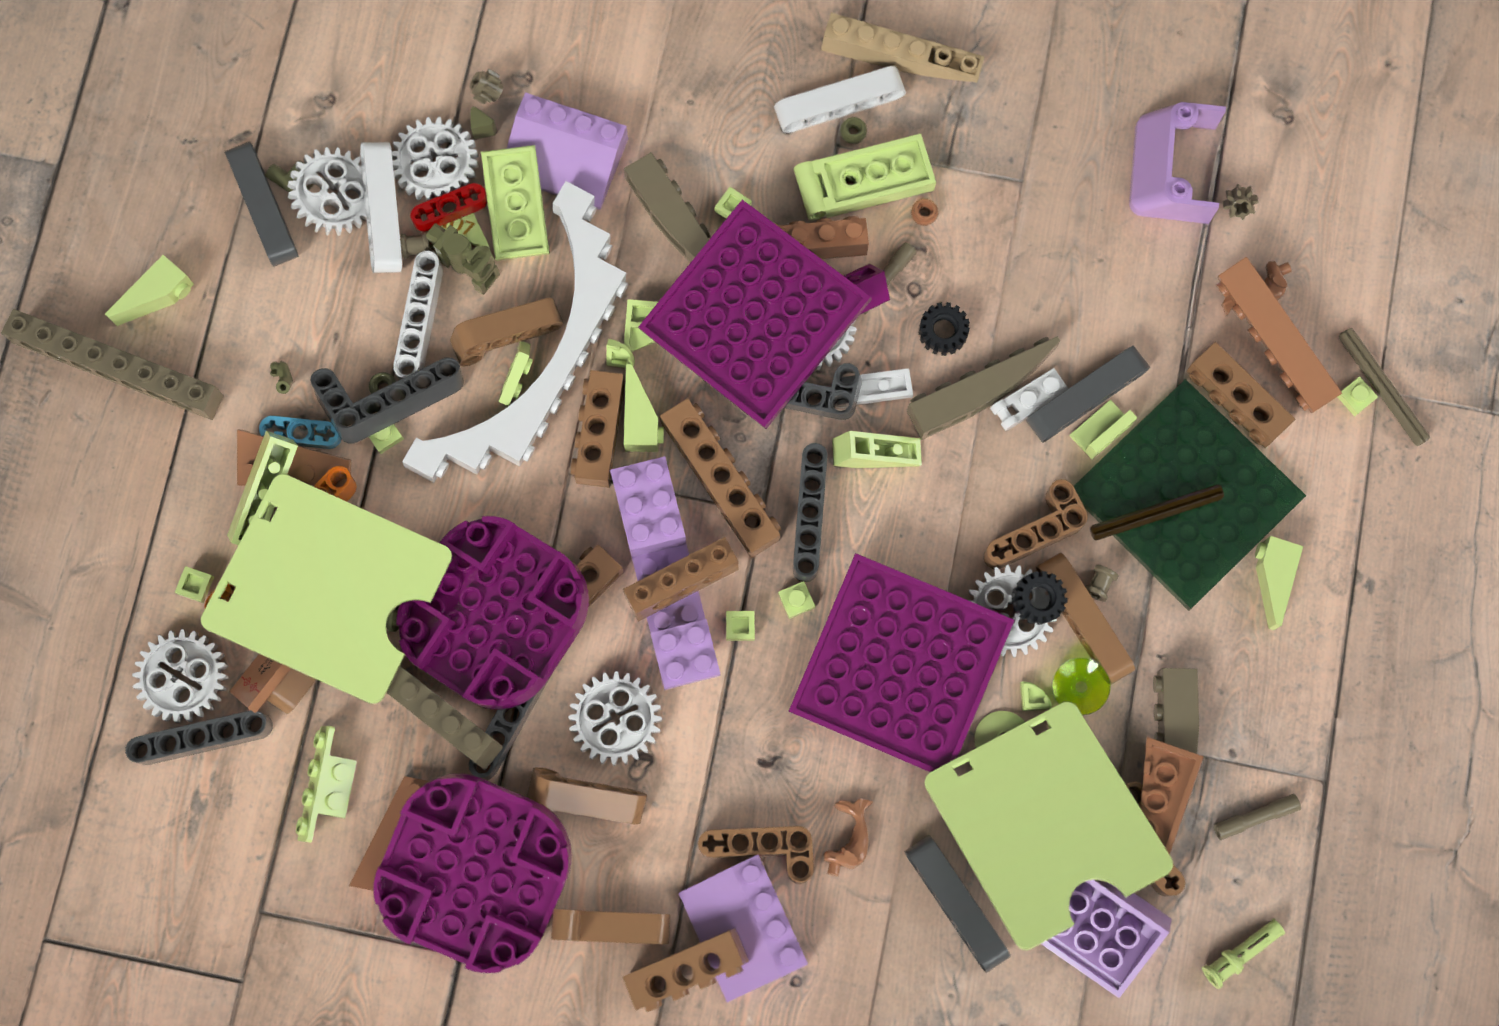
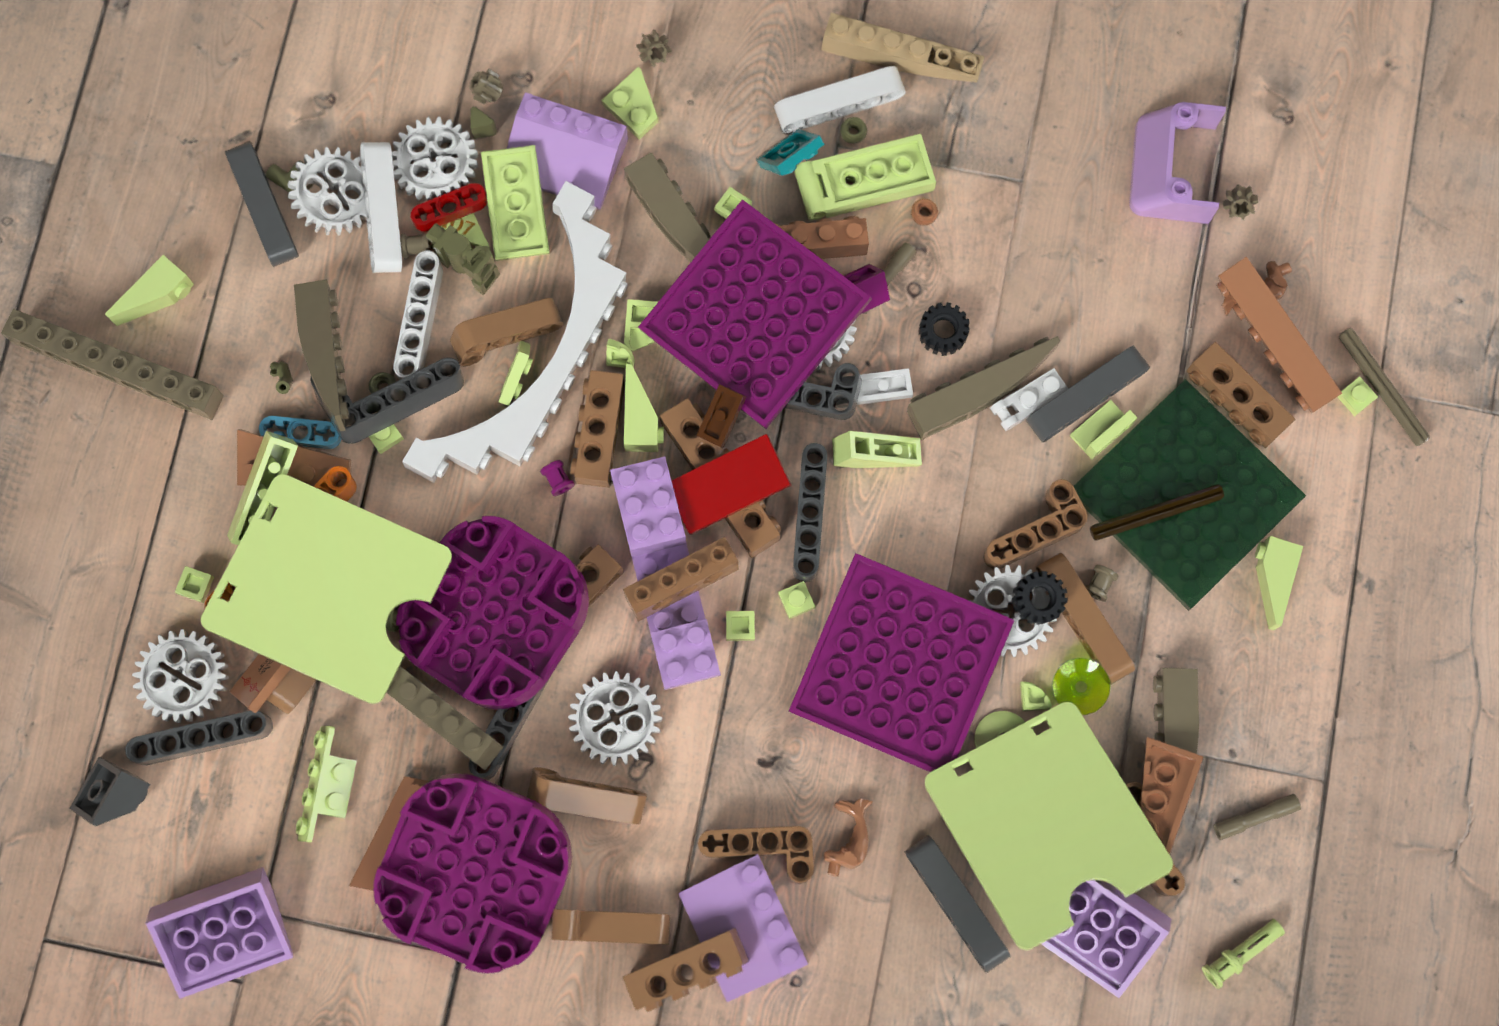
(108, 793): none -> dark grey slope
(219, 932): none -> lavender slope
(321, 345): none -> dark tan slope
(557, 478): none -> magenta bush
(632, 104): none -> yellowish green wing
(656, 55): none -> dark tan gear
(721, 415): none -> reddish brown plate
(729, 484): none -> red tile
(790, 152): none -> teal plate

